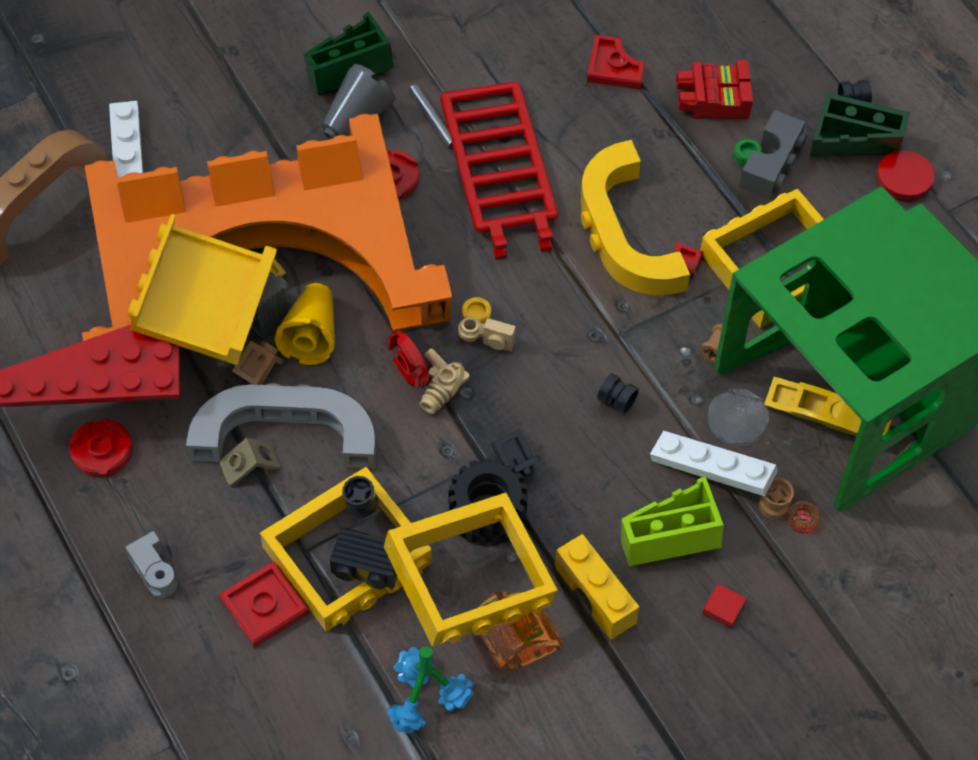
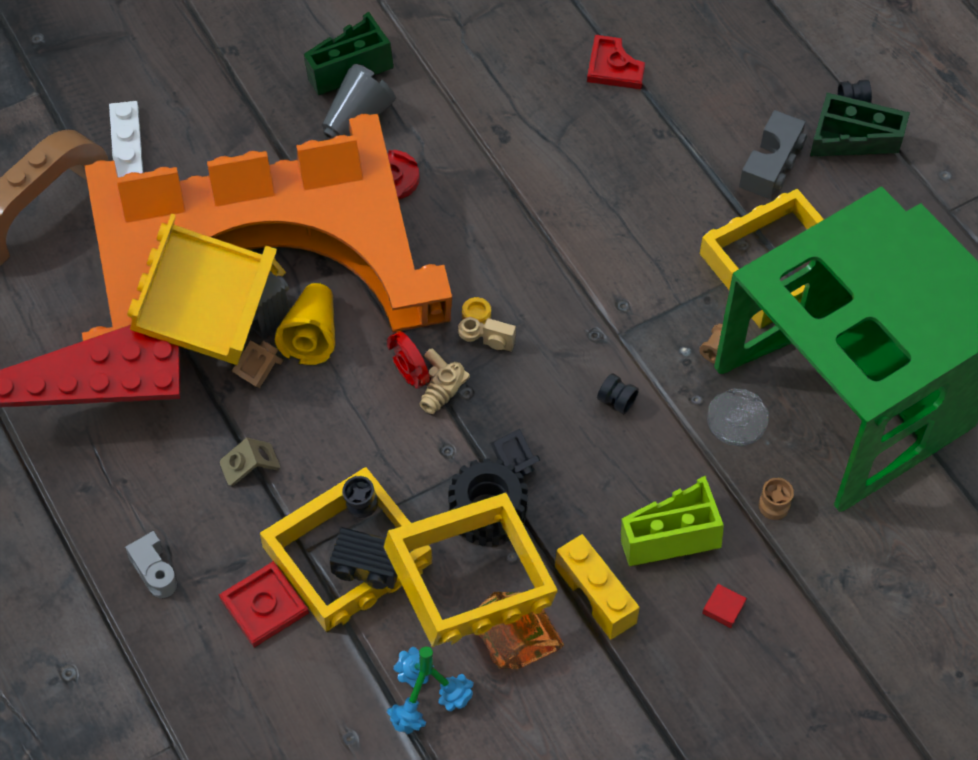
(100, 448): red tile -> none
(285, 405): light grey arch -> none
(431, 114): flat silver bar -> none
(532, 149): red bar -> none
(634, 270): yellow arch -> none
(691, 257): red tile -> none
(714, 463): white plate -> none
(716, 90): red hips -> none
(744, 149): green tile -> none
(803, 517): clear orange tile -> none
(814, 405): yellow slope -> none
(905, 175): red tile -> none

